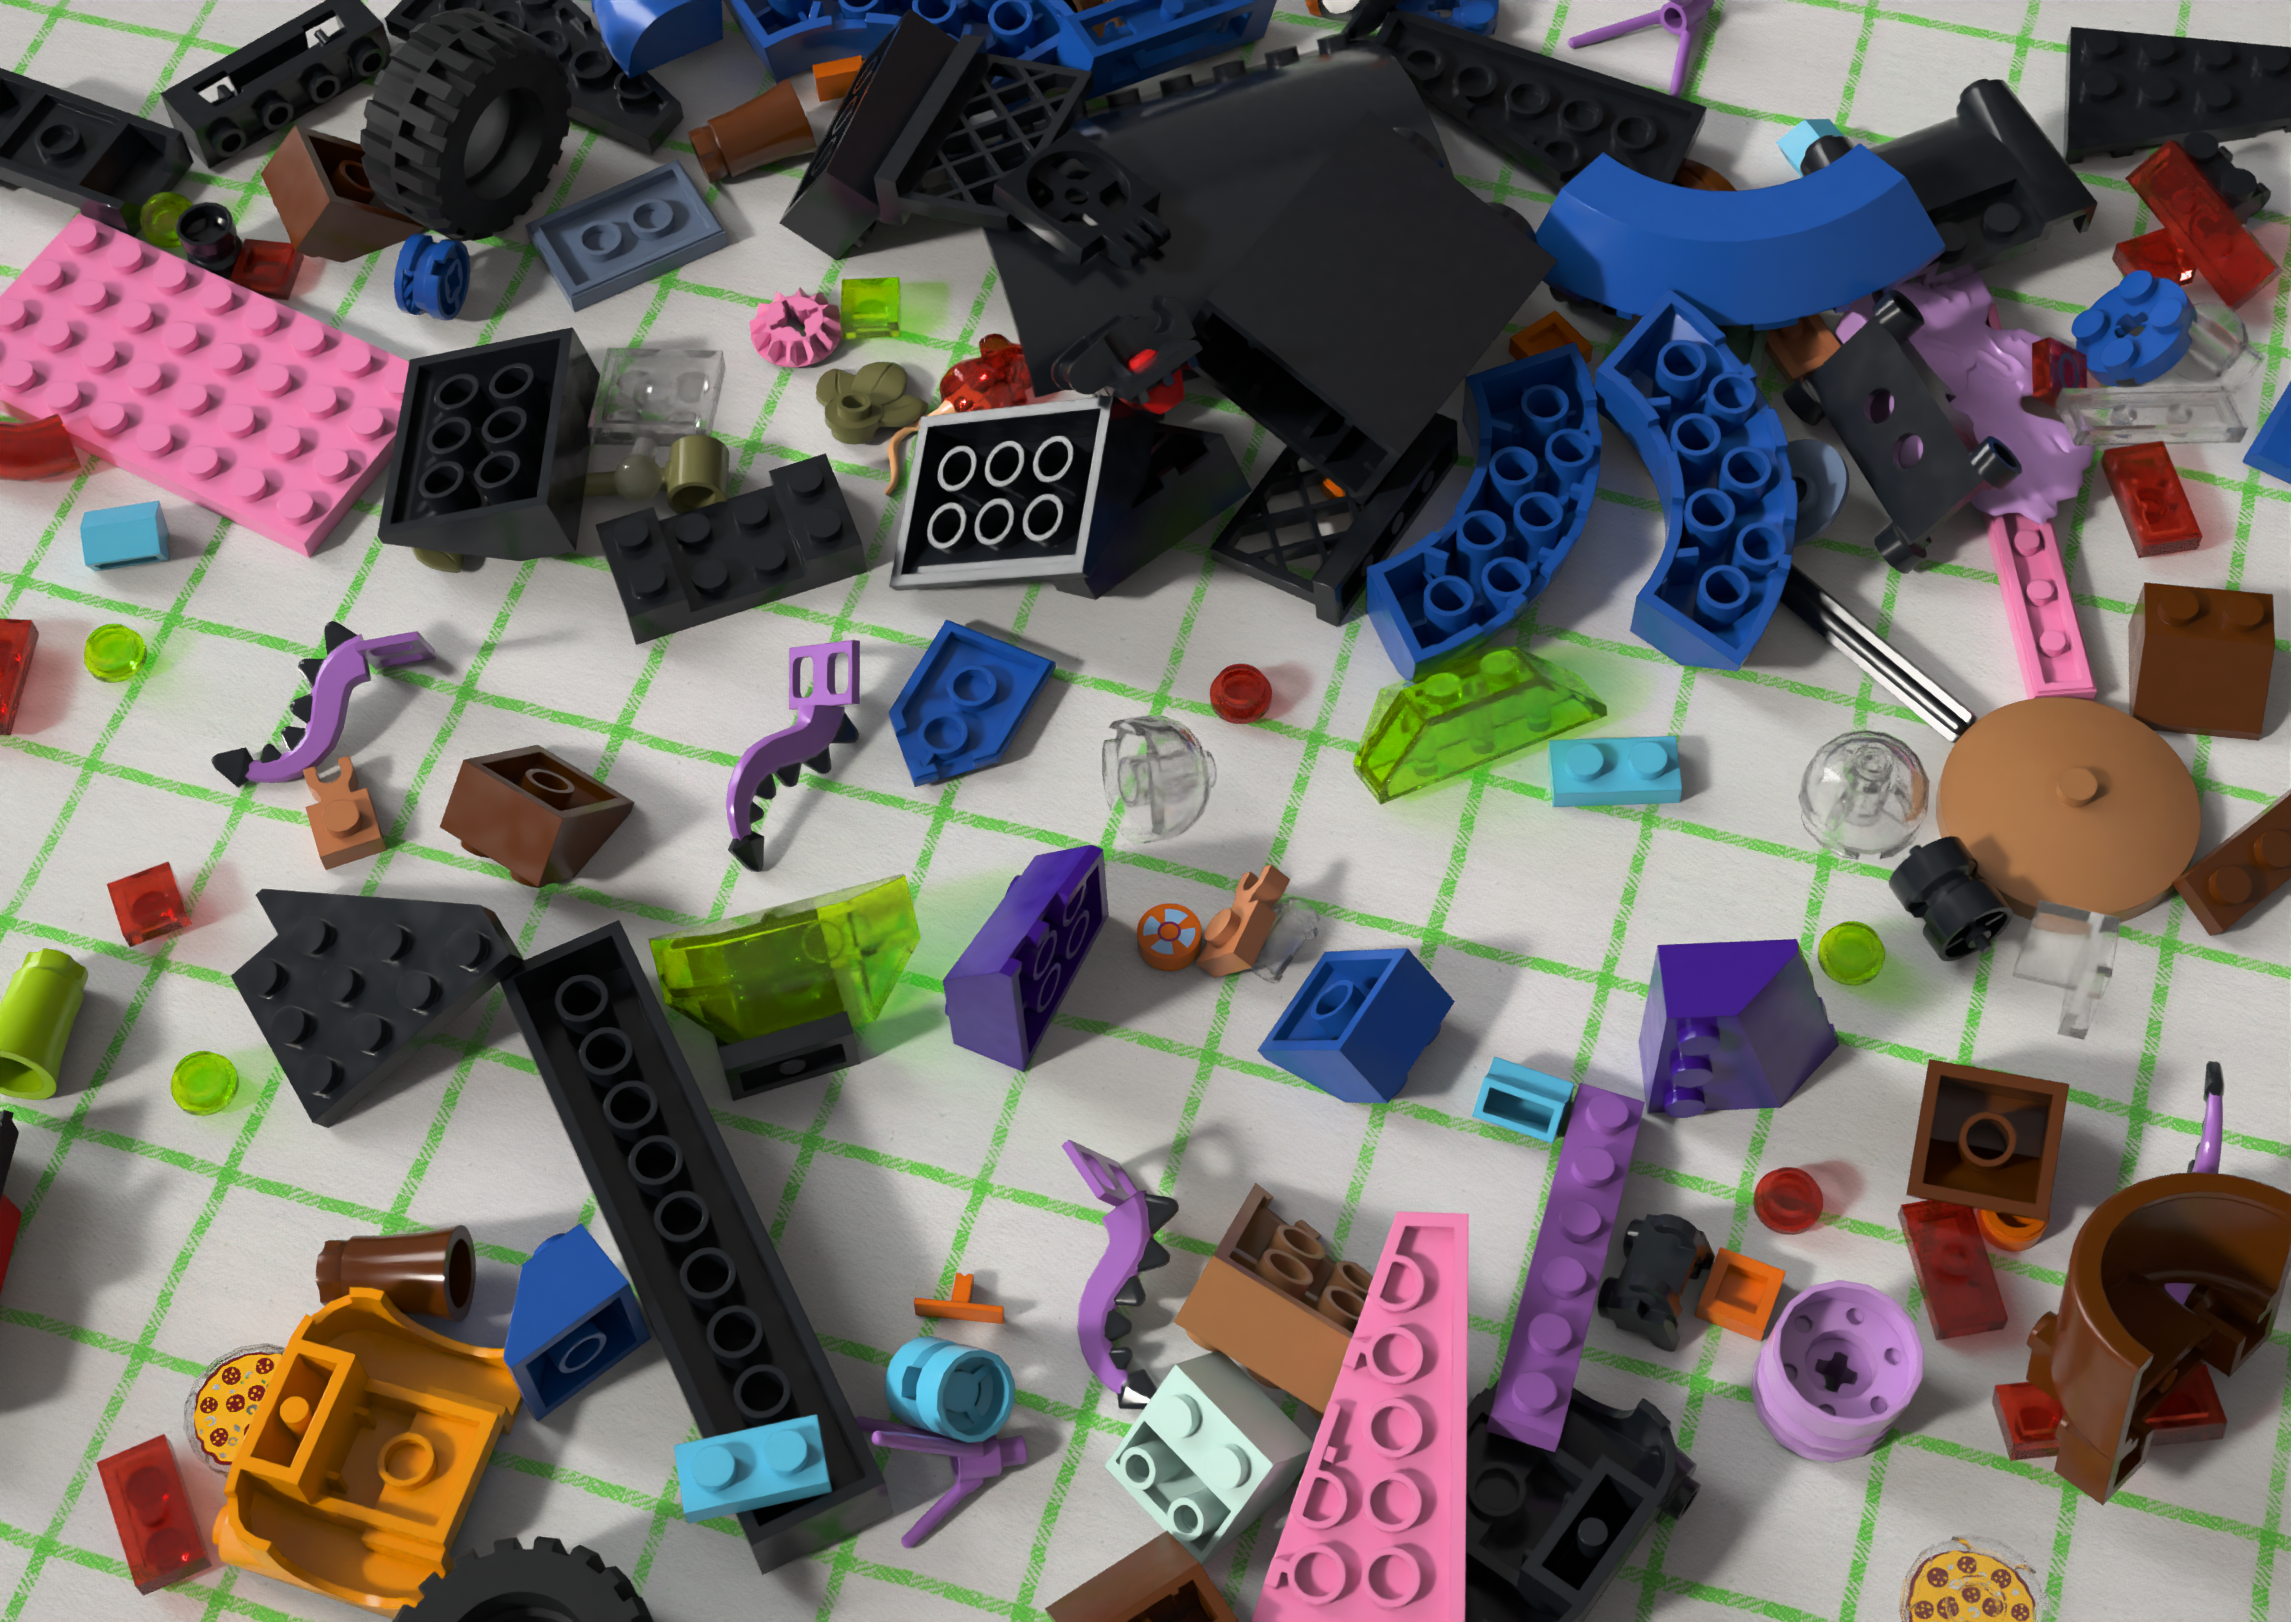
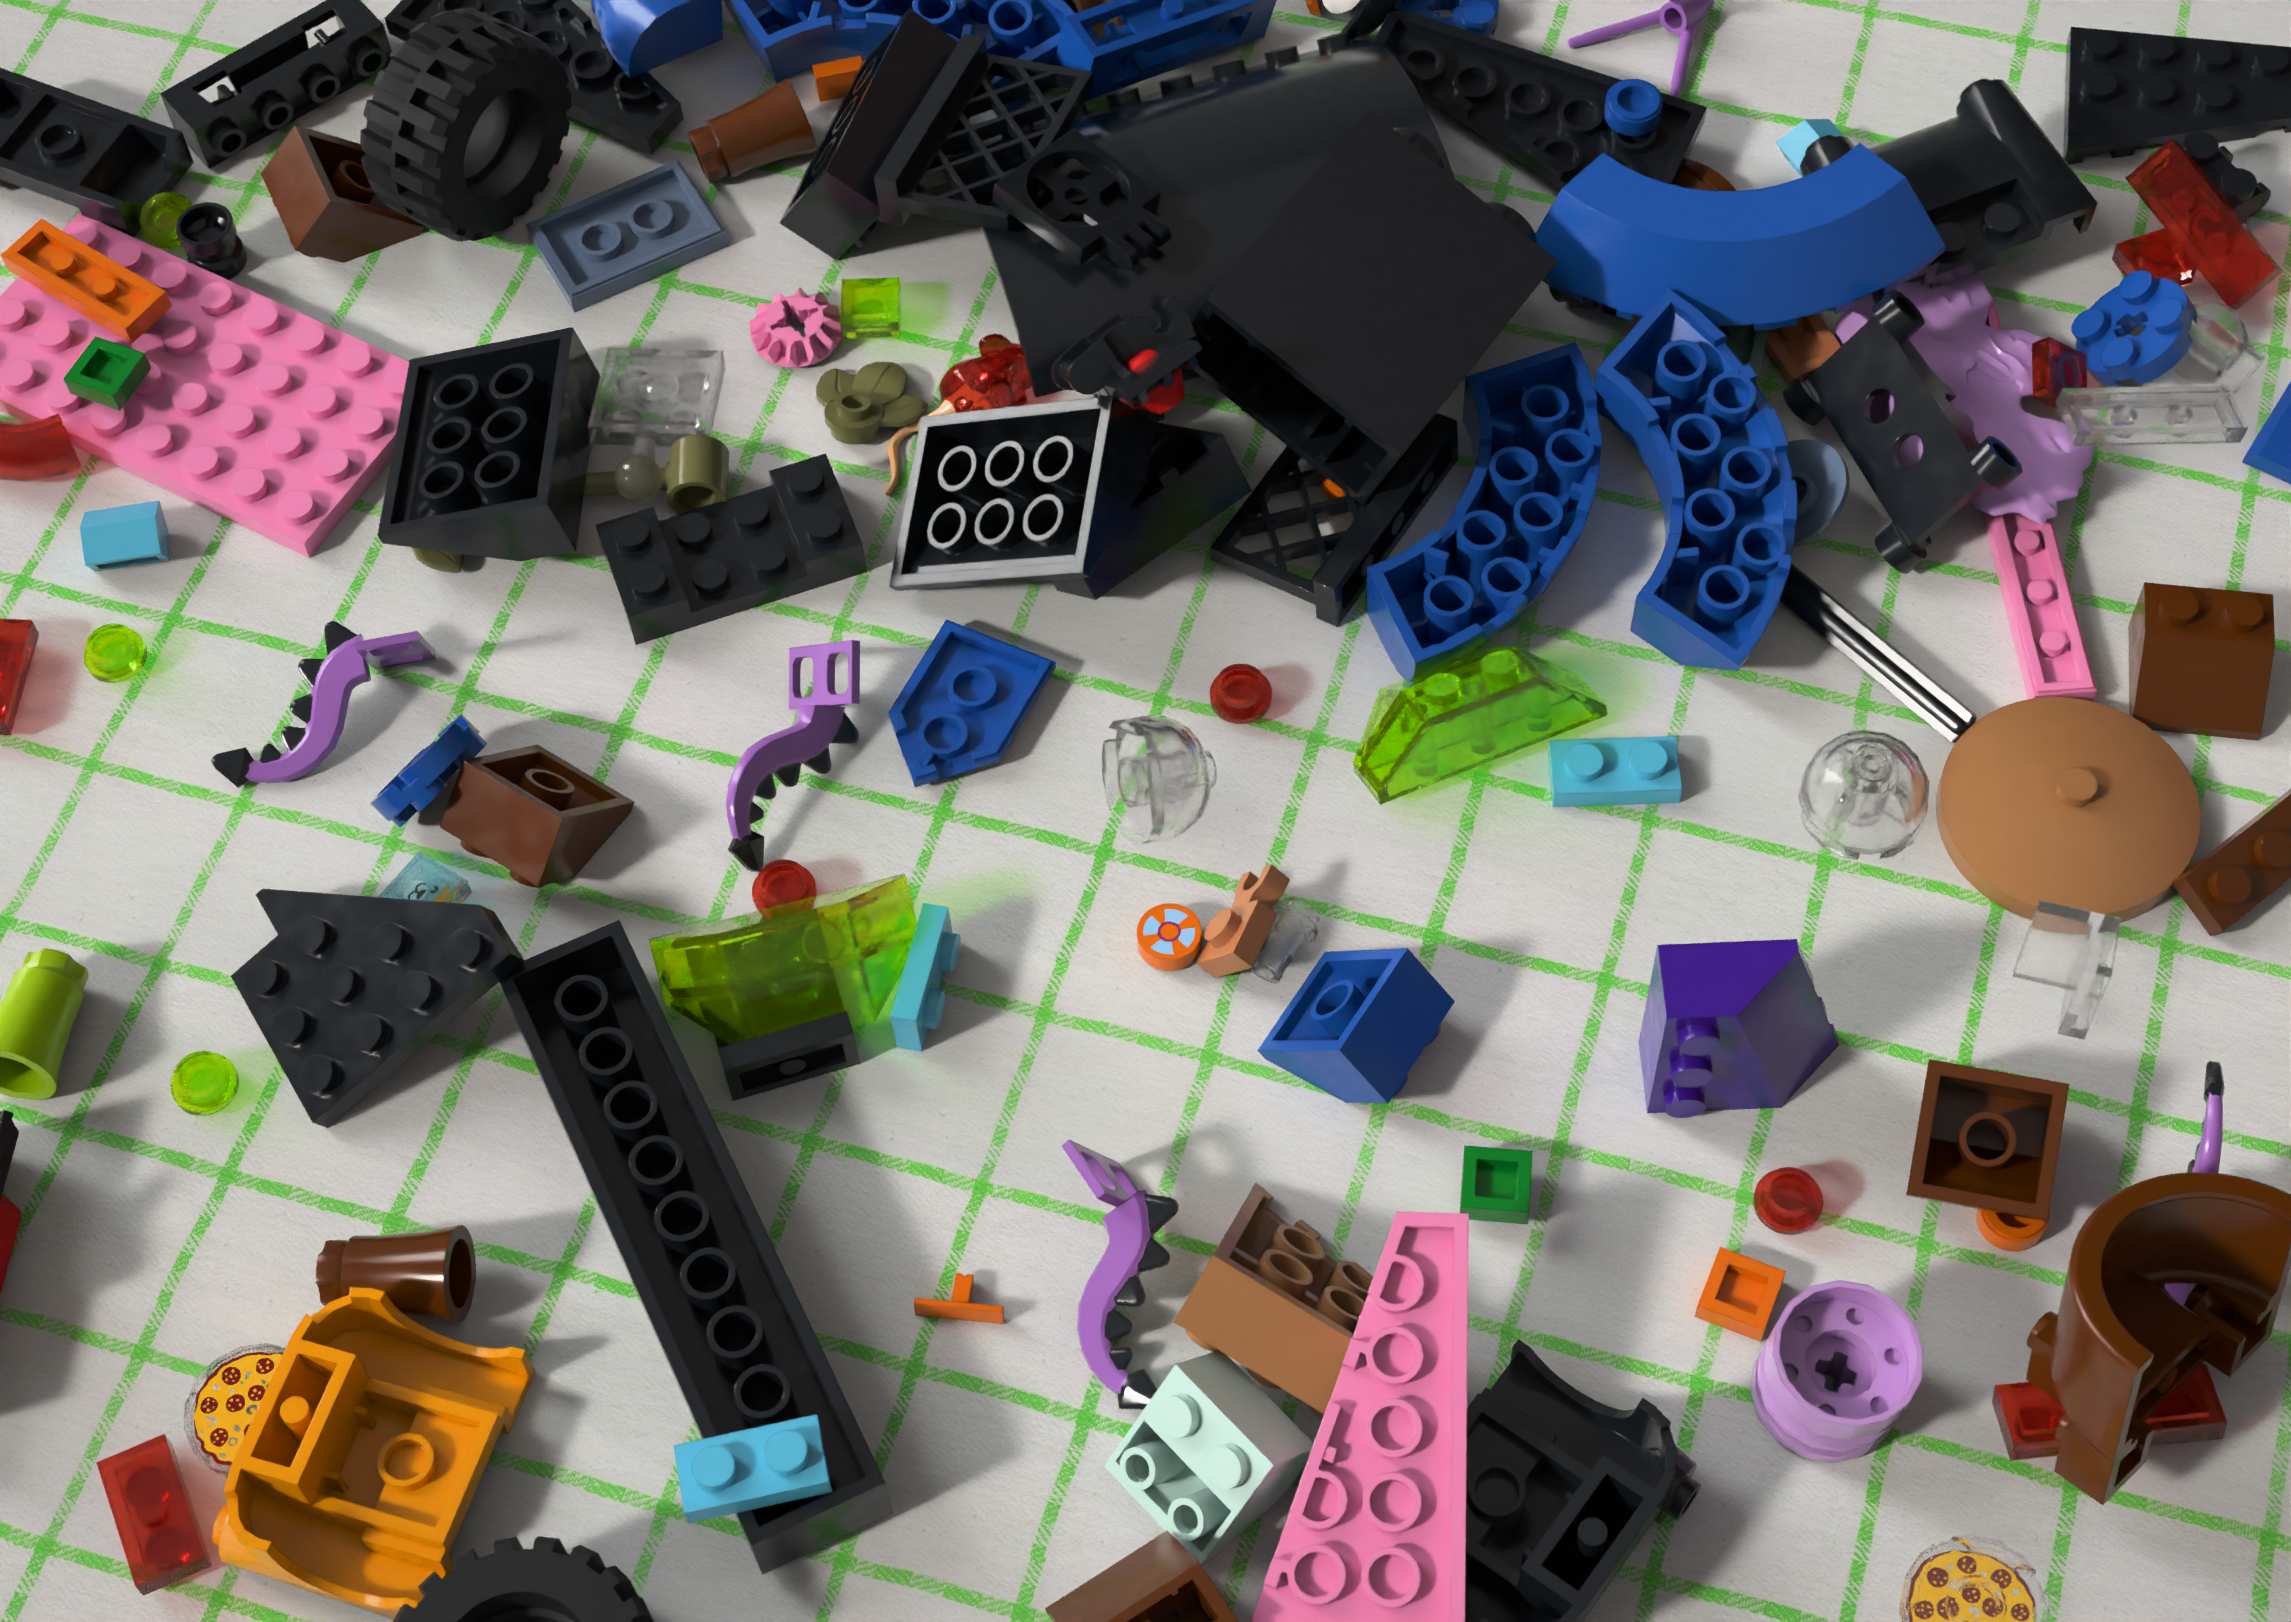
(86, 281): none -> orange plate
(107, 373): none -> green plate
(149, 904): clear red plate -> none
(267, 268): clear red tile -> none
(343, 819): nougat plate -> none
(427, 881): none -> clear light blue tile
(428, 771): none -> blue plate
(433, 278): blue wheel -> none
(569, 1321): blue slope -> none
(782, 883): none -> clear red plate
(919, 997): none -> medium azure plate
(950, 1388): medium azure wheel -> none
(968, 1462): medium lavender plant -> none
(1027, 956): dark purple wedge -> none
(1496, 1184): none -> green plate
(1524, 1100): medium azure piece -> none
(1546, 335): orange tile -> none
(1565, 1269): medium lavender plate -> none
(1633, 107): none -> blue tile
(1659, 1261): black piece -> none
(1851, 953): clear neon green plate -> none
(1943, 890): black wheel -> none
(1952, 1269): clear red plate -> none
(2151, 499): clear red plate -> none

